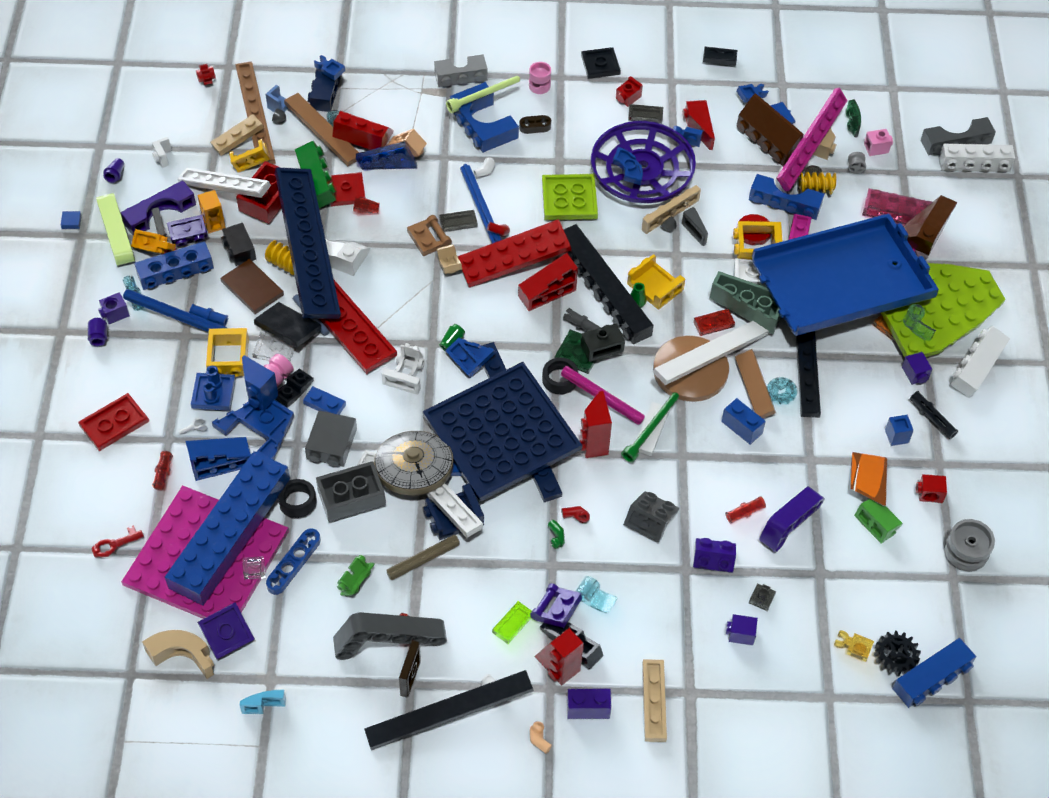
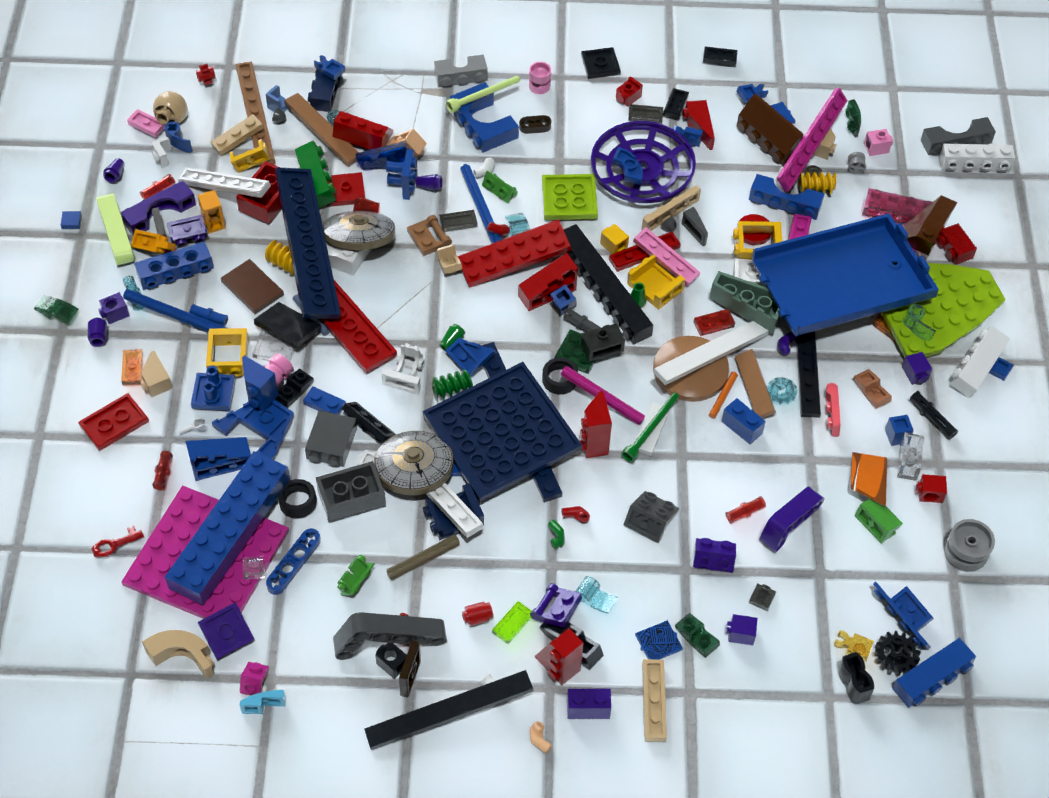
(56, 307): none -> clear green slope
(131, 367): none -> clear orange plate
(145, 123): none -> bright pink plate
(155, 376): none -> tan slope
(157, 186): none -> clear red pin
(169, 107): none -> tan brick
(174, 134): none -> blue panel
(238, 244): black brick -> none
(252, 678): none -> dark pink bracket
(359, 230): none -> dish
(368, 421): none -> black plate
(392, 667): none -> black brick
(406, 175): none -> blue plate
(431, 182): none -> dark purple cone
(451, 384): none -> green piece
(477, 613): none -> red brick
(499, 187): none -> bright green hinge
(517, 223): none -> clear light blue panel
(563, 299): none -> blue brick
(614, 239): none -> yellow brick
(635, 255): none -> red tile
(659, 641): none -> blue piece
(666, 256): none -> bright pink plate
(676, 103): none -> black plate
(696, 635): none -> clear green slope
(723, 394): none -> orange bar
(783, 343): none -> dark purple arm
(832, 407): none -> coral hinge
(858, 681): none -> black brick
(871, 388): none -> nougat slope
(910, 456): none -> clear brick
(910, 609): none -> blue bracket
(957, 244): none -> red brick
(1001, 369): none -> blue tile

